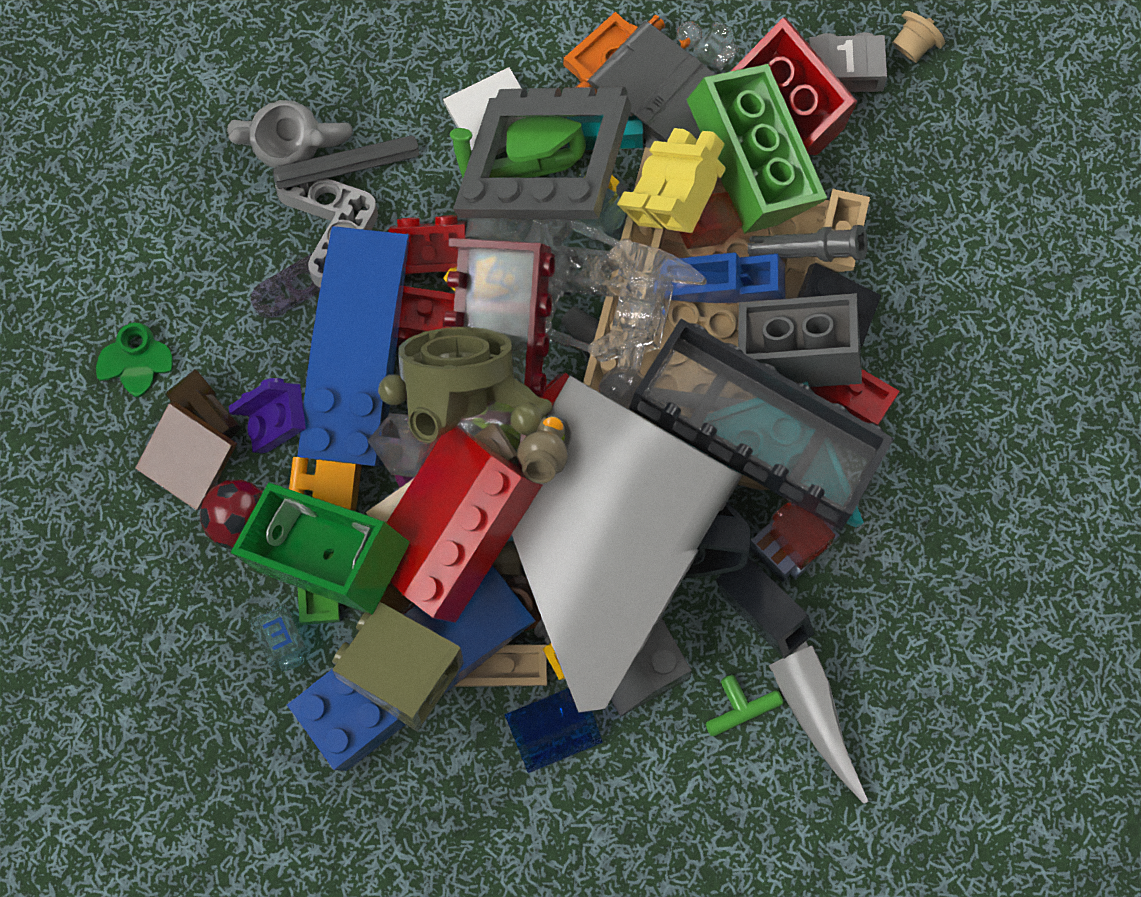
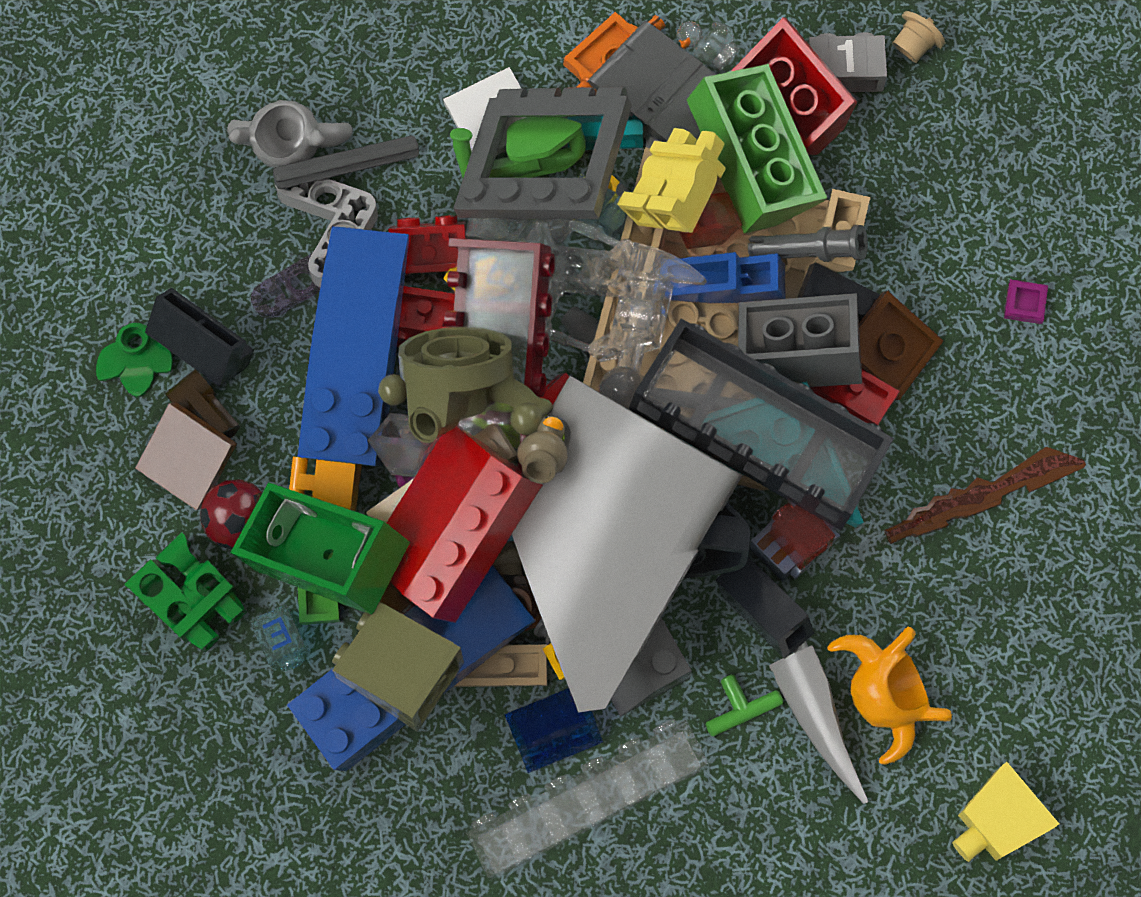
(192, 605): none -> green hips
(197, 337): none -> black piece
(273, 413): dark purple bracket -> none
(586, 799): none -> clear brick
(889, 689): none -> light orange piece
(895, 343): none -> reddish brown tile
(983, 495): none -> reddish brown sword
(1002, 817): none -> light yellow torso
(1025, 301): none -> magenta tile

